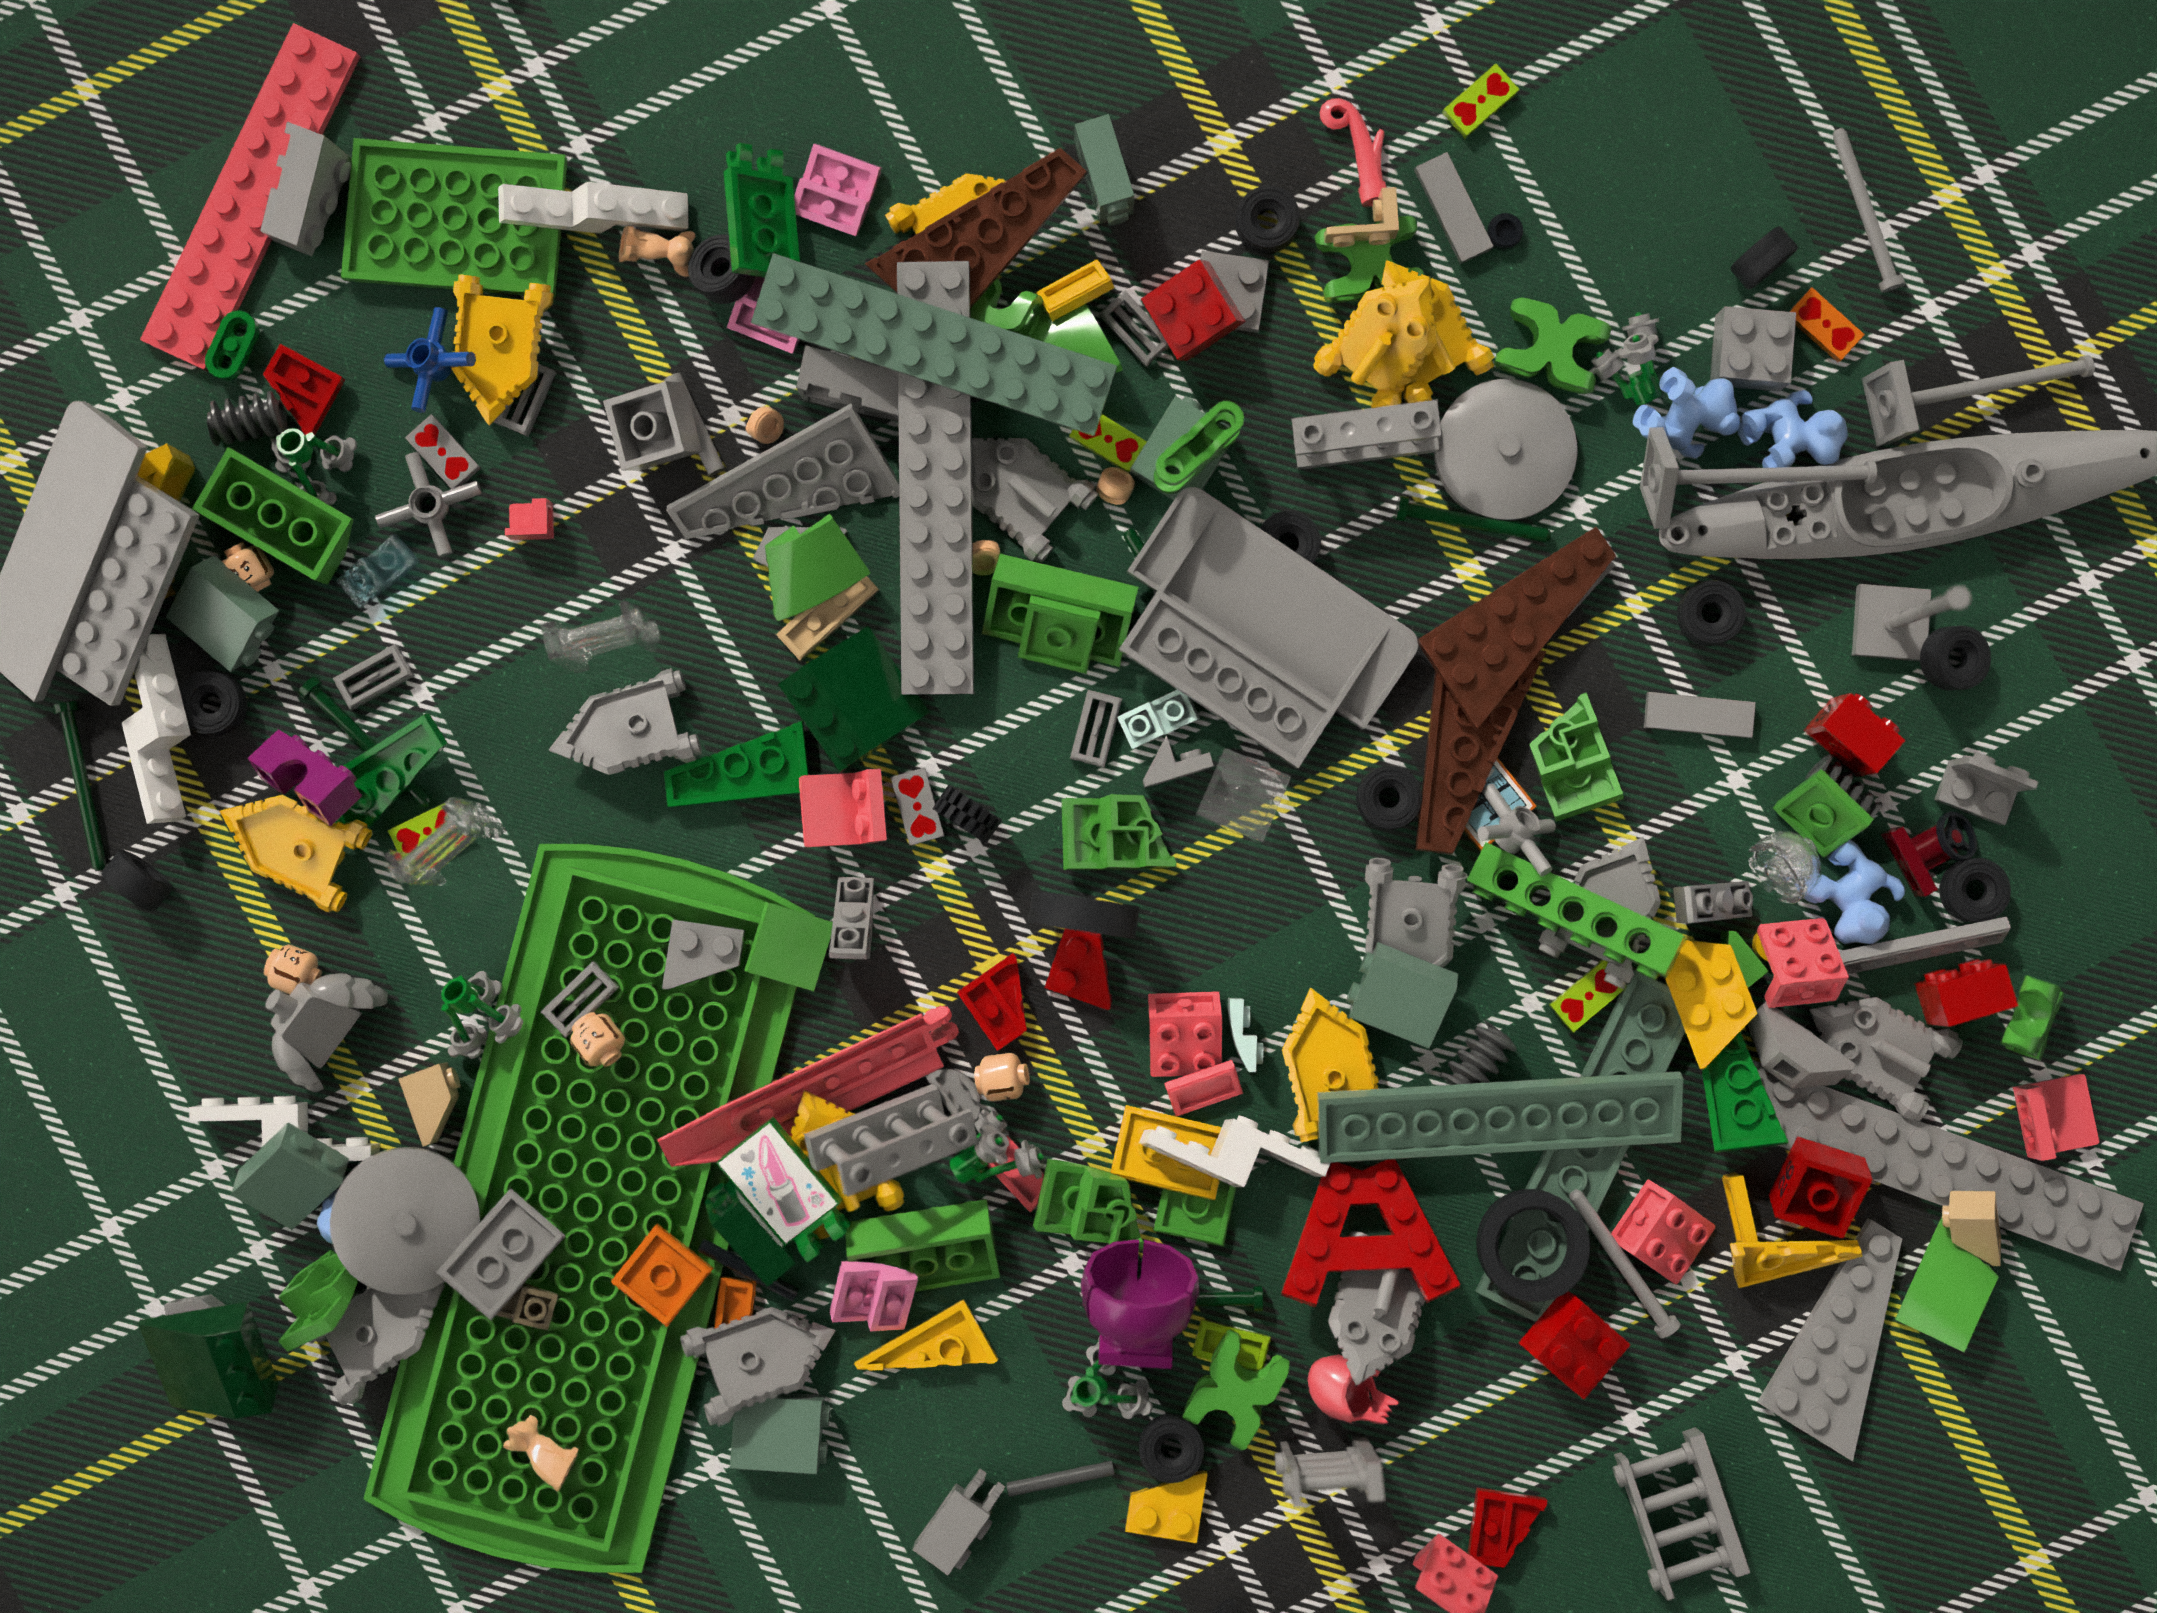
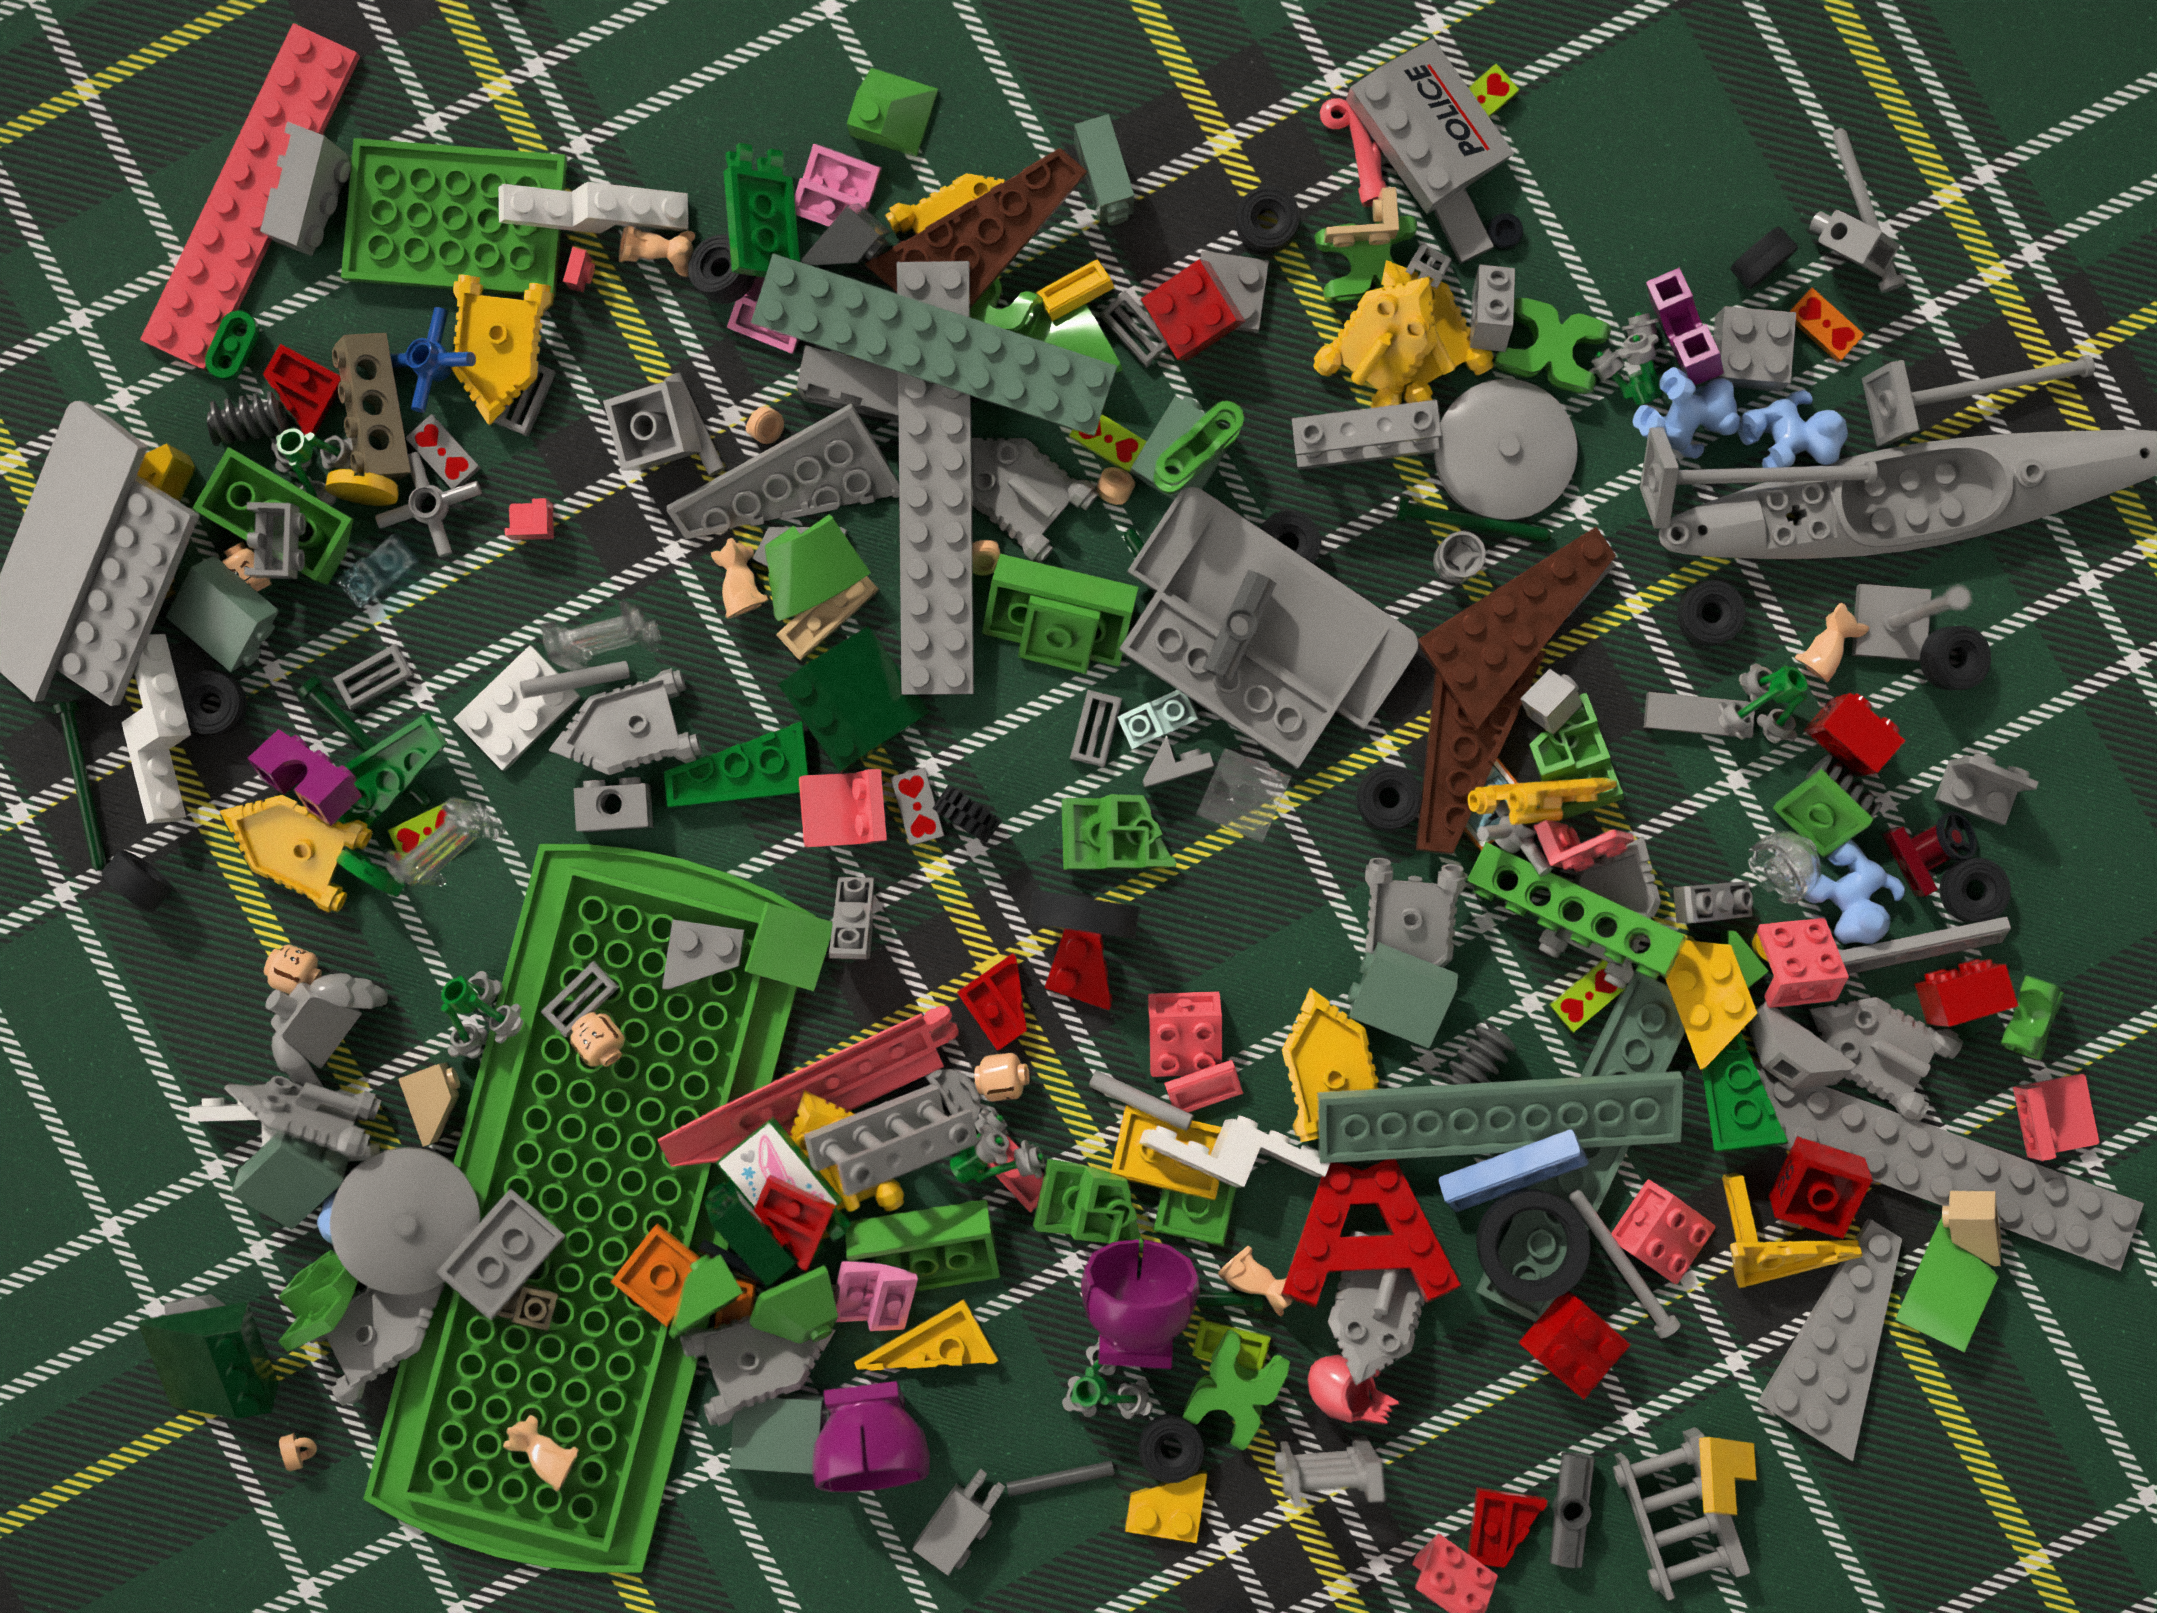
(276, 540): none -> light grey window
(291, 1453): none -> light nougat tile
(310, 1112): none -> light grey shield
(366, 490): none -> yellow tile
(369, 872): none -> green tile
(373, 355): none -> dark tan brick
(504, 721): none -> white plate
(574, 679): none -> light grey piece
(579, 270): none -> coral plate
(634, 812): none -> light grey brick
(704, 1293): none -> bright green slope
(739, 585): none -> light nougat animal
(794, 1217): none -> red wing
(798, 1308): none -> bright green slope
(849, 239): none -> dark grey slope
(869, 1441): none -> magenta plate
(891, 111): none -> bright green slope
(1141, 1100): none -> light grey piece
(1246, 1044): light aqua slope -> none
(1249, 605): none -> dark grey piece
(1252, 1278): none -> light nougat animal
(1426, 269): none -> light grey tile
(1428, 124): none -> light grey slope
(1459, 557): none -> light grey wheel
(1492, 308): none -> light grey brick
(1513, 1171): none -> slope
(1525, 798): none -> yellow shield
(1552, 700): none -> light grey brick
(1565, 850): none -> coral bracket
(1570, 1532): none -> dark grey piece
(1683, 328): none -> magenta arch
(1721, 1465): none -> yellow tile
(1763, 685): none -> plant
(1828, 647): none -> light nougat animal
(1855, 240): none -> light grey torso

